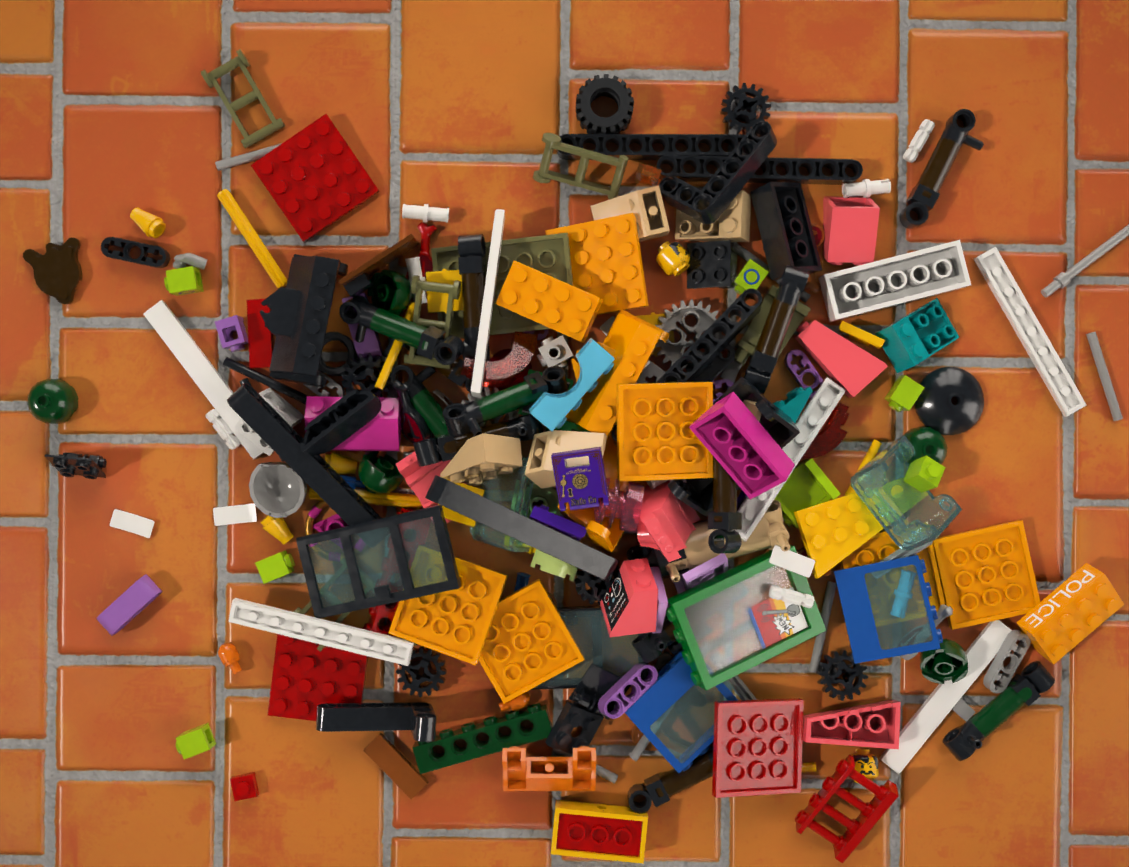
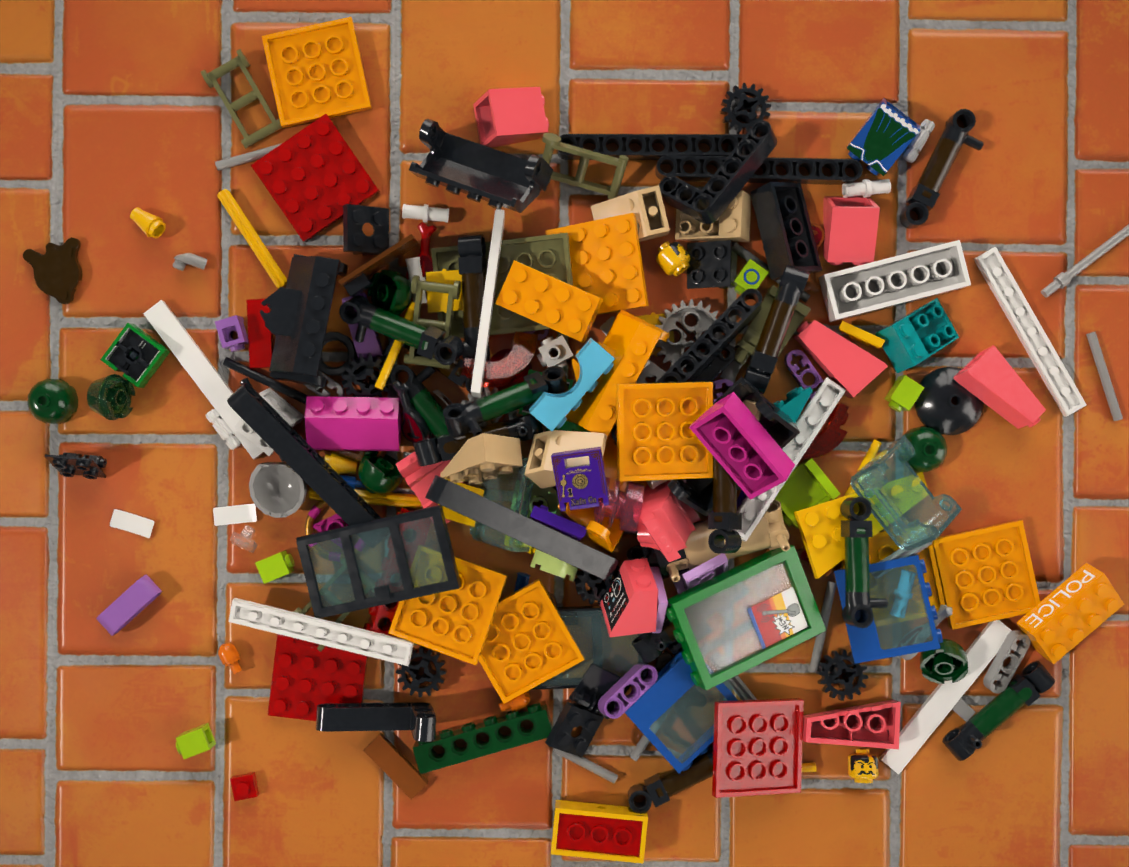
(111, 397): none -> clear green cone
(126, 252): black beam -> none
(135, 355): none -> piece
(183, 281): lime brick -> none
(244, 539): none -> clear tile
(277, 528): yellow cone -> none
(316, 72): none -> light orange plate
(340, 421): black brick -> none
(353, 237): none -> black piece
(480, 170): none -> black piece
(510, 116): none -> coral slope
(549, 773): orange bracket -> none
(609, 88): black tyre -> none
(647, 175): clear orange plate -> none
(791, 596): white axle -> none
(792, 561): white sticker -> none
(856, 828): red fence -> none
(857, 587): none -> black piece
(883, 138): none -> slope
(924, 474): lime brick -> none
(1000, 388): none -> coral slope

